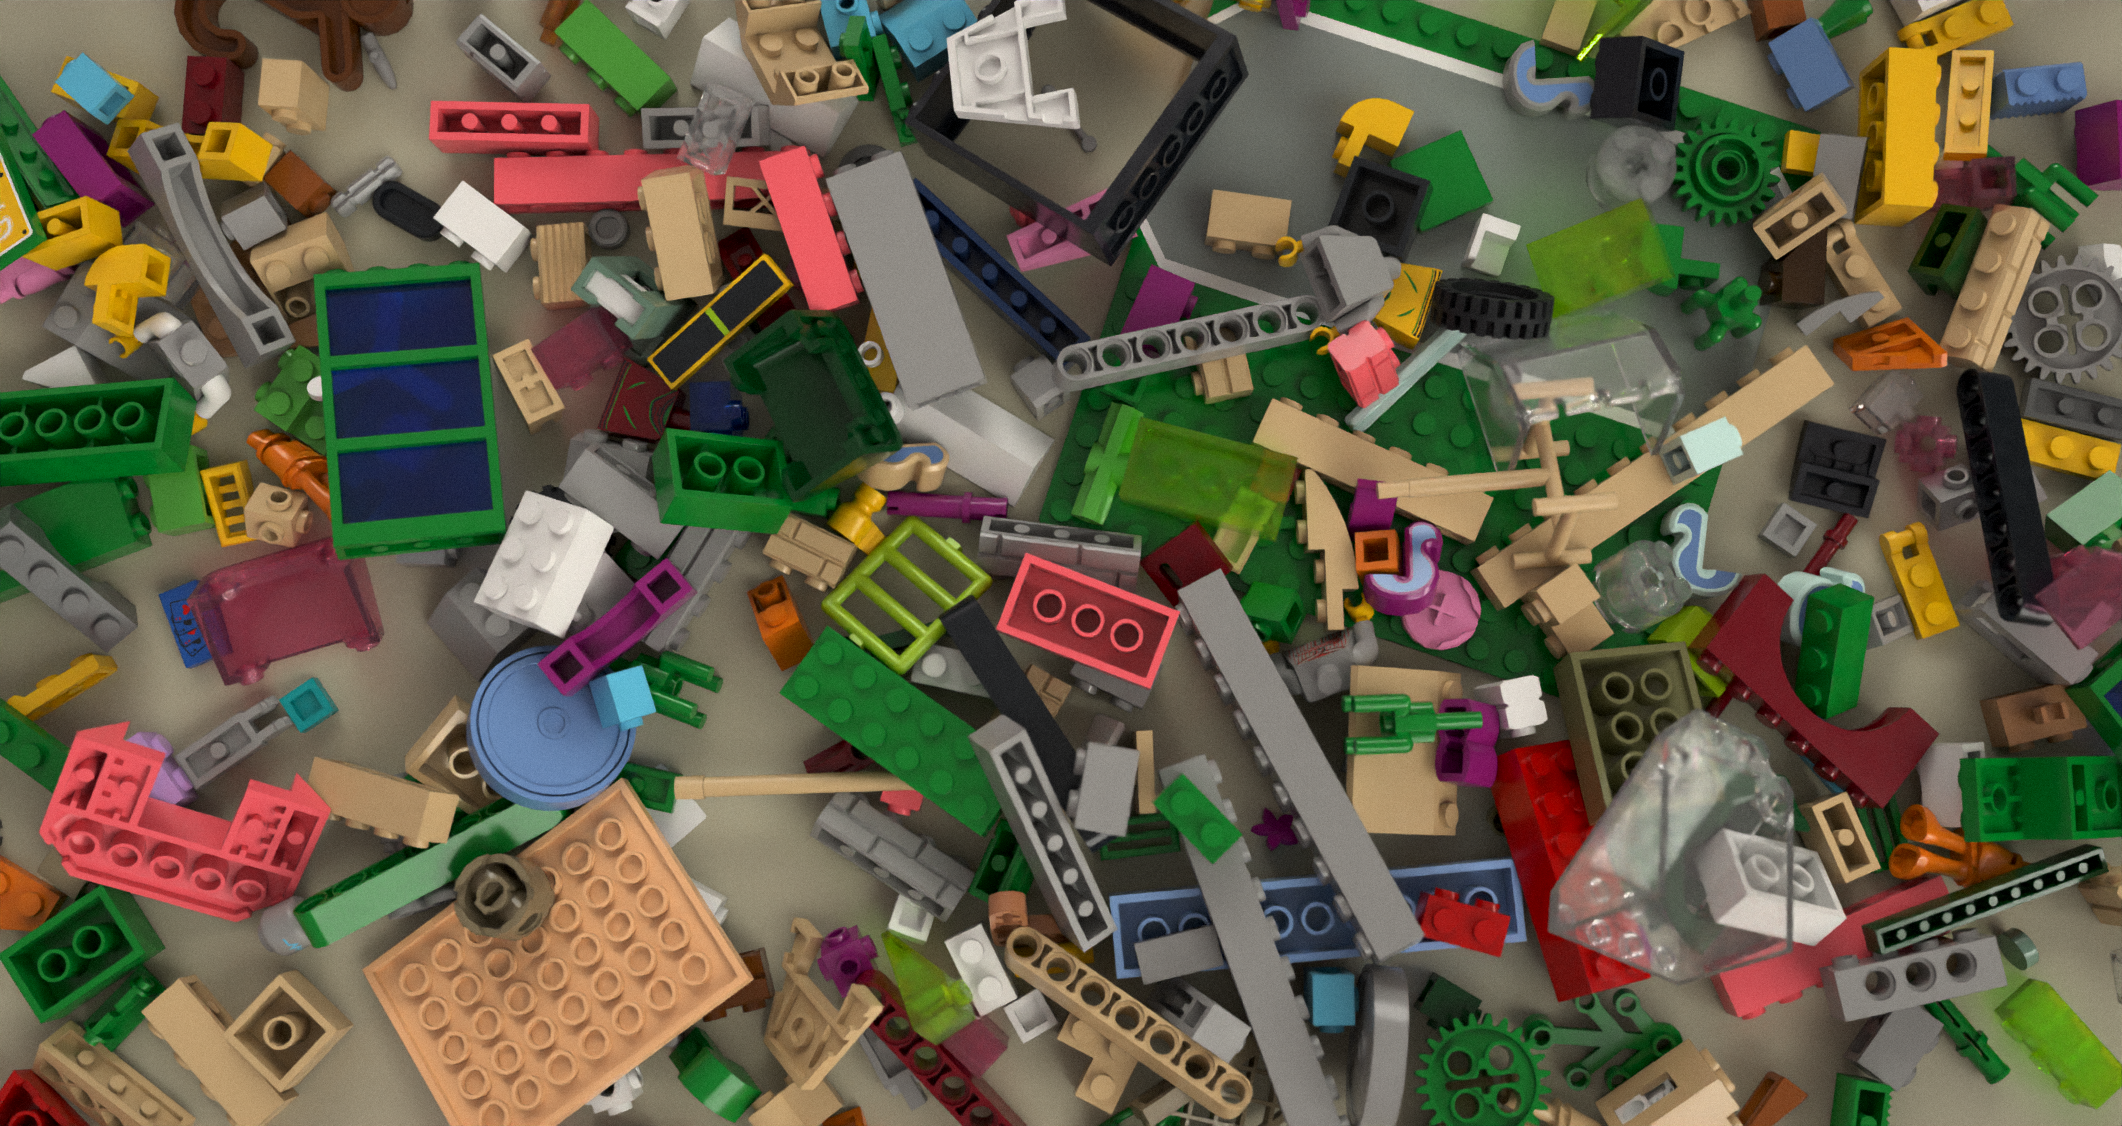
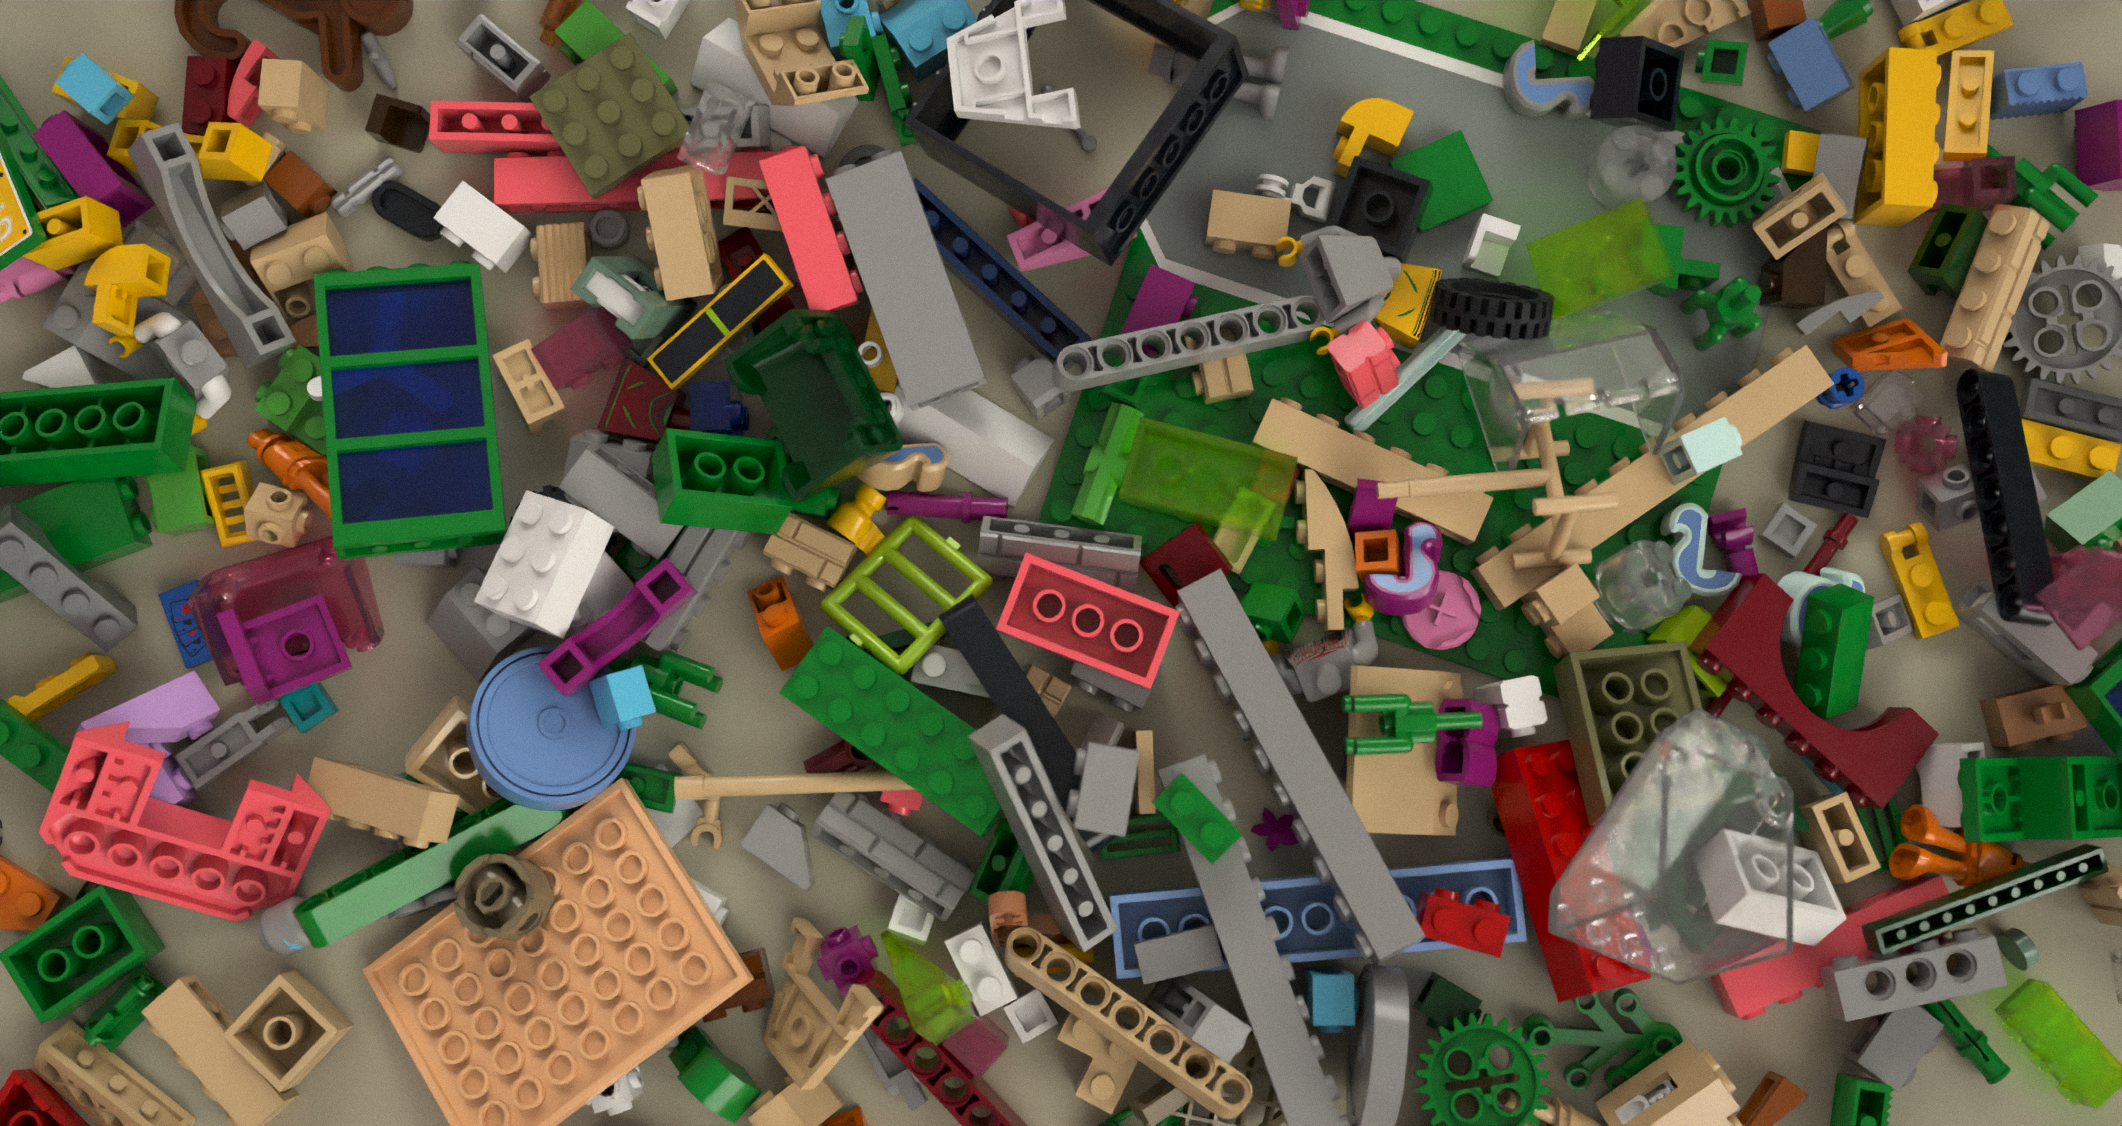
(164, 713): none -> lavender slope
(245, 85): none -> coral slope
(262, 653): none -> magenta bracket
(398, 123): none -> dark brown panel
(611, 115): none -> olive plate
(709, 821): none -> tan piece
(782, 844): none -> light grey slope
(1177, 68): none -> light grey piece
(1273, 187): none -> white piece
(1722, 62): none -> green brick
(1730, 533): none -> magenta piece
(1843, 377): none -> blue bush

